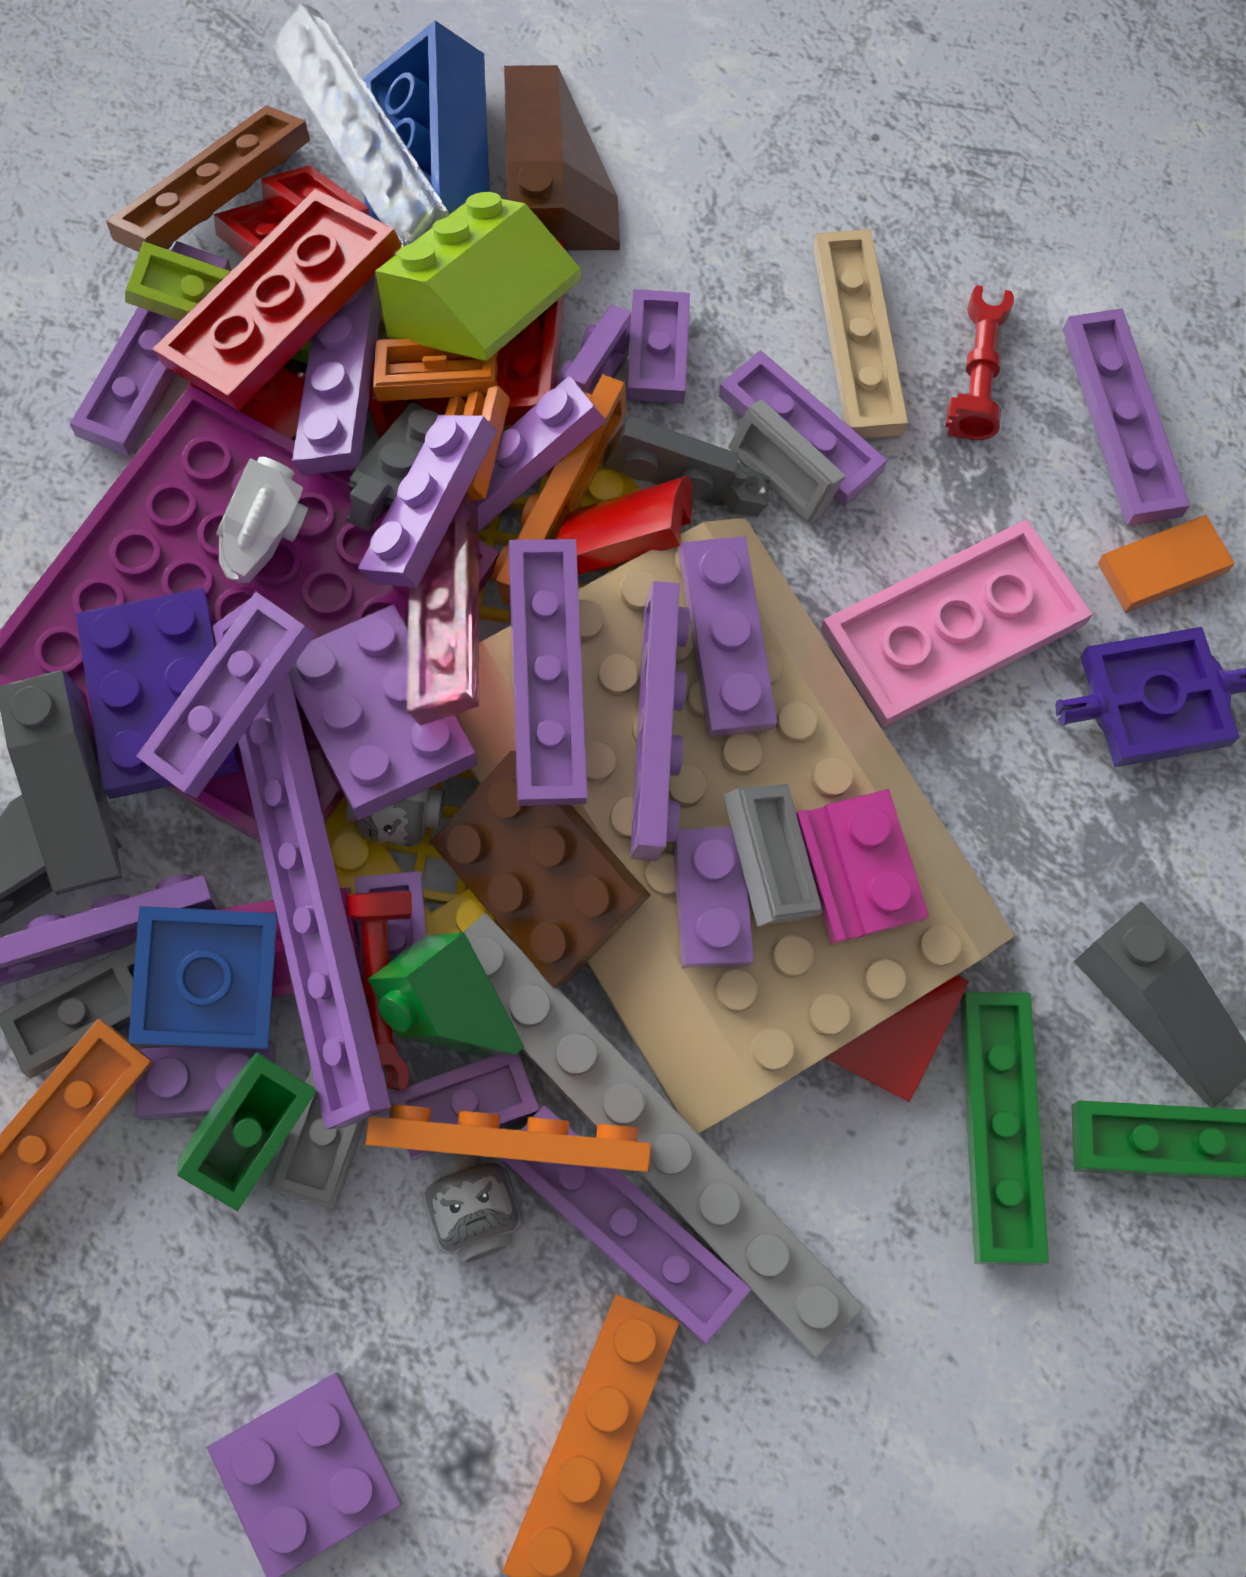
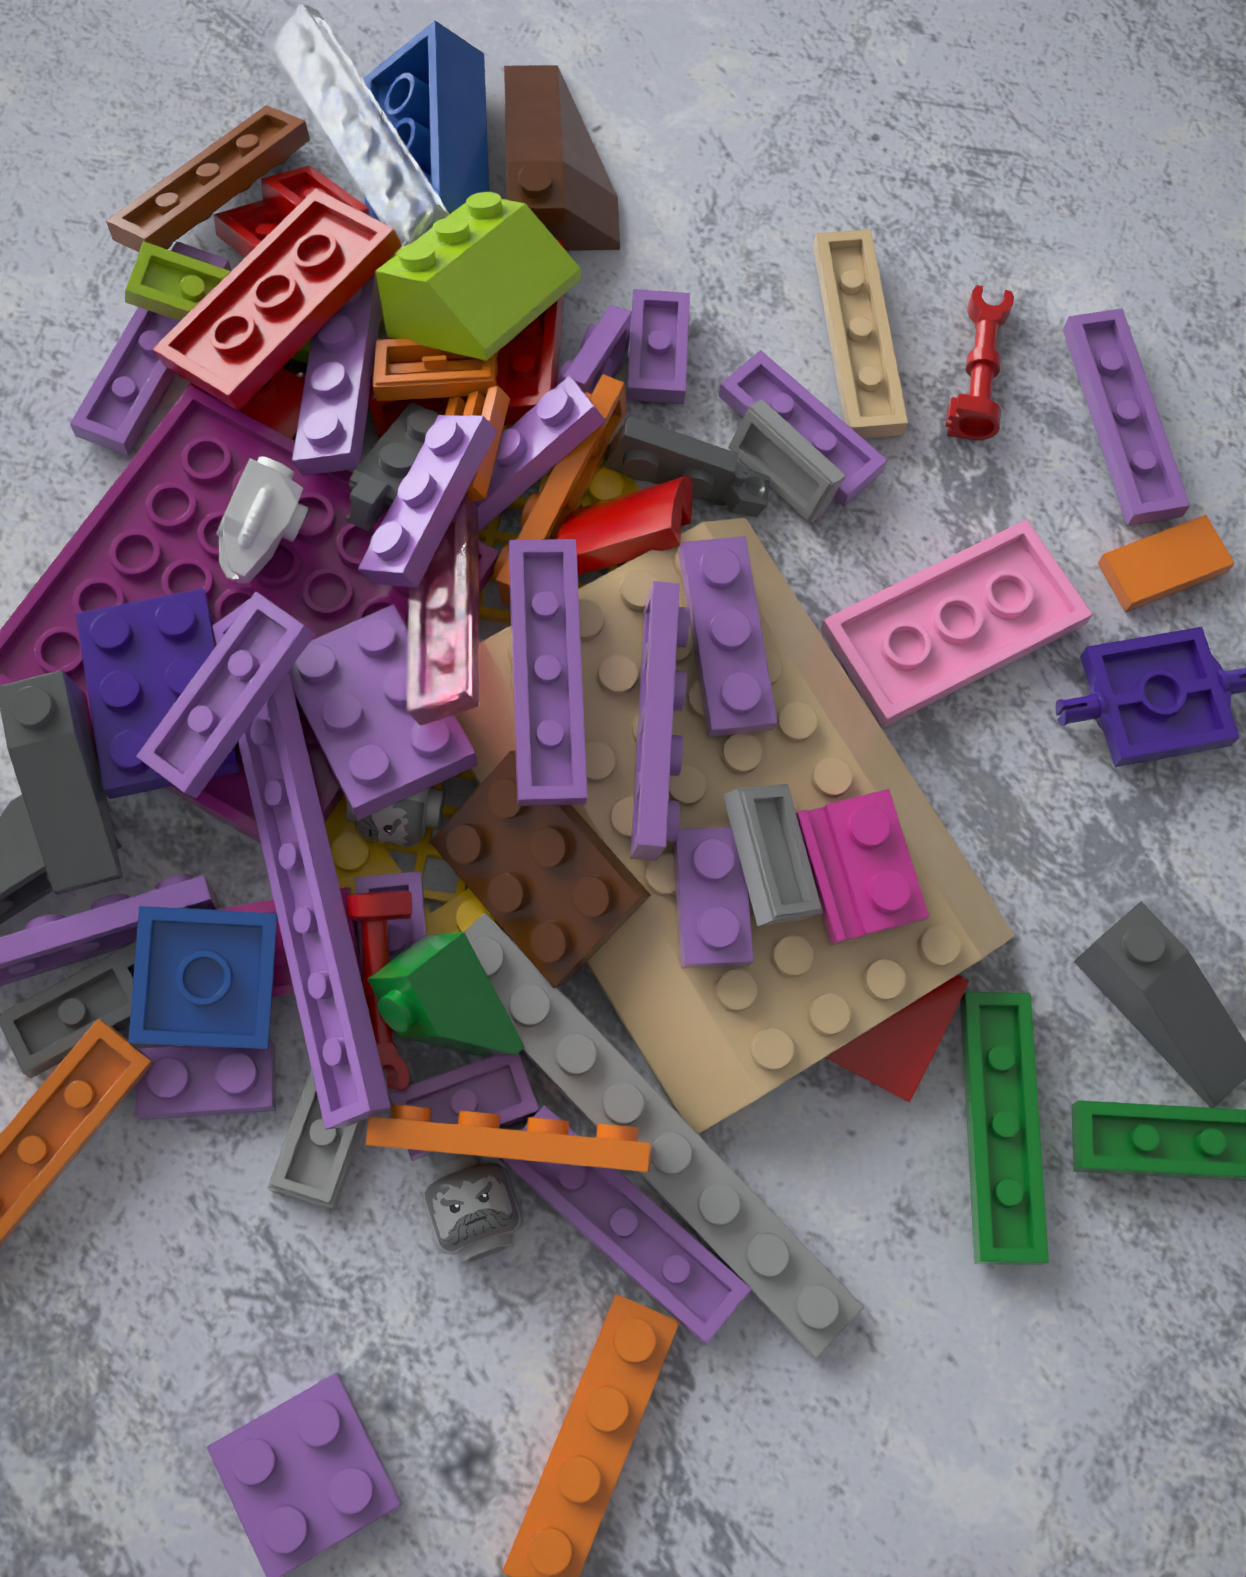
(244, 1131): green slope -> none

